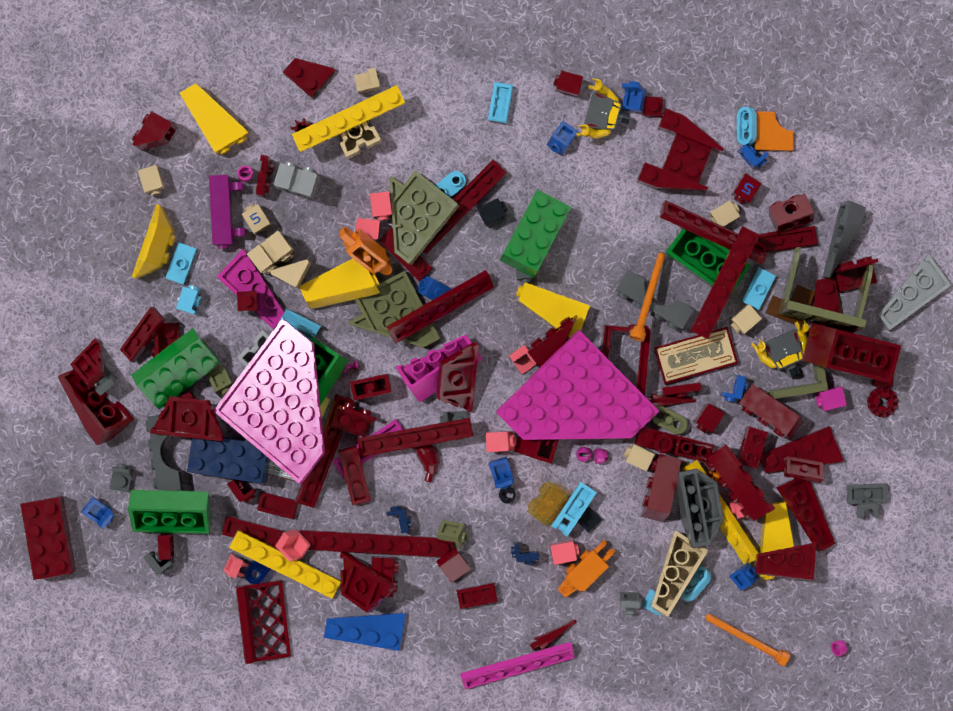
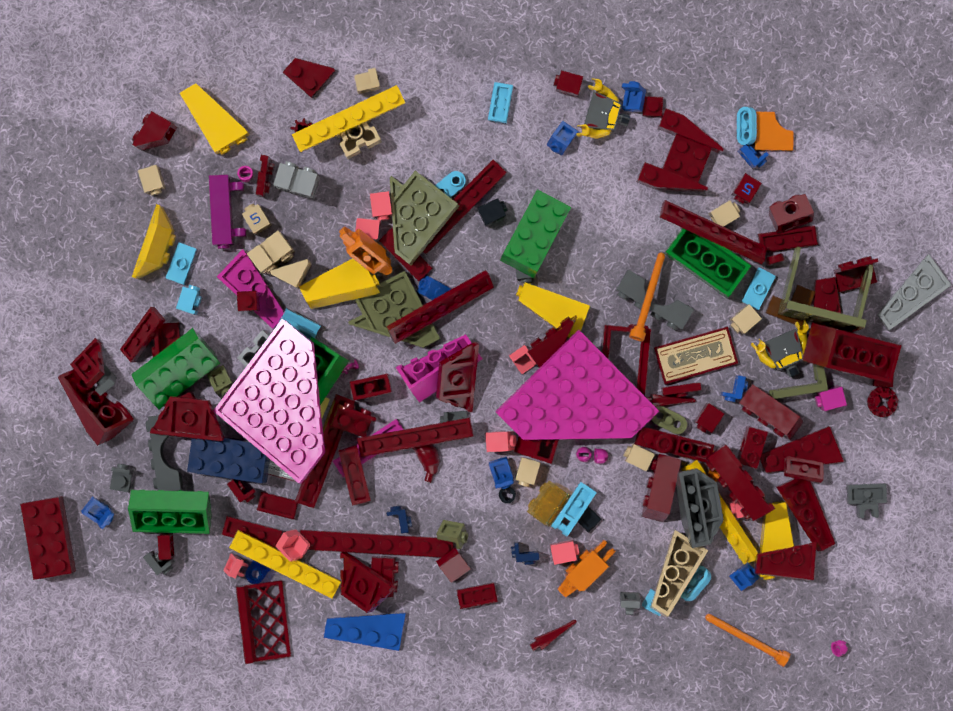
(517, 665): dark pink tile -> none
(527, 471): none -> tan brick
(724, 282): dark red plate -> none
(774, 259): none -> dark red tile
(847, 225): dark grey wedge -> none

